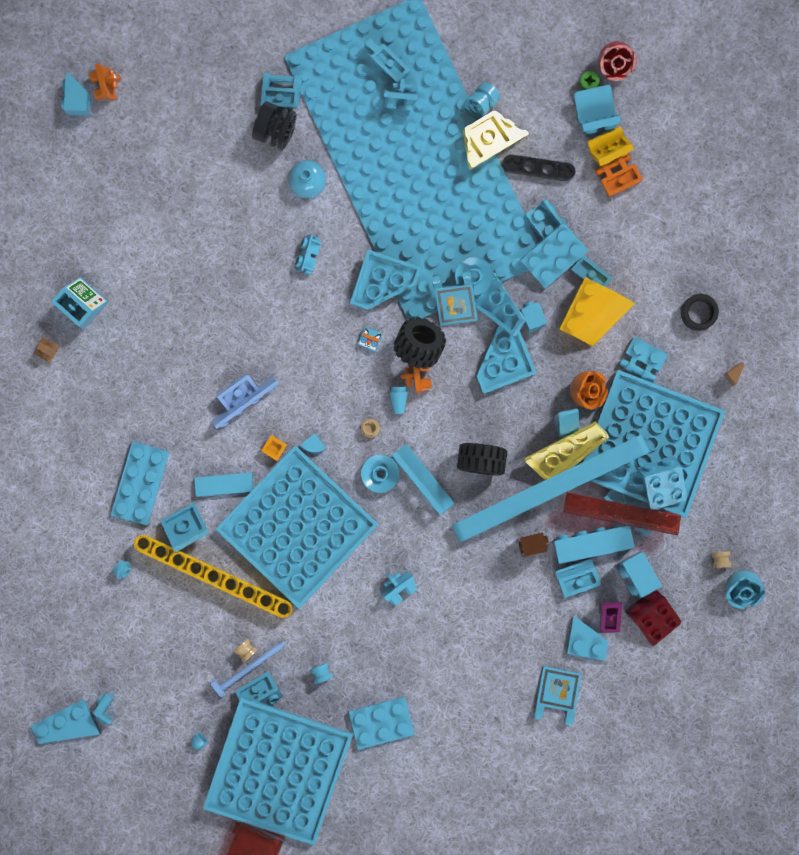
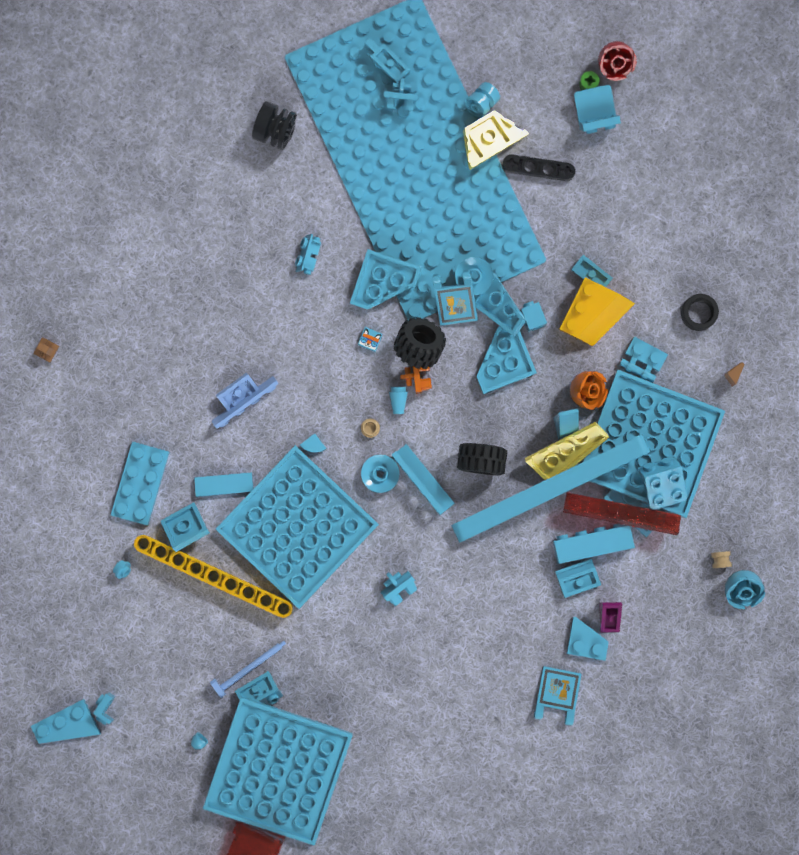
(76, 99): medium azure slope -> none
(80, 302): medium azure slope -> none
(107, 82): orange hips -> none
(245, 650): tan wheel -> none
(274, 448): light orange plate -> none
(282, 97): medium azure plate -> none
(307, 179): medium azure cylinder -> none
(321, 673): medium azure wheel -> none
(381, 723): medium azure plate -> none
(533, 544): reddish brown brick -> none
(543, 219): medium azure bracket -> none
(554, 255): medium azure plate -> none
(609, 146): yellow bracket -> none
(621, 180): orange plate -> none
(639, 575): medium azure brick -> none
(654, 617): dark red bracket -> none

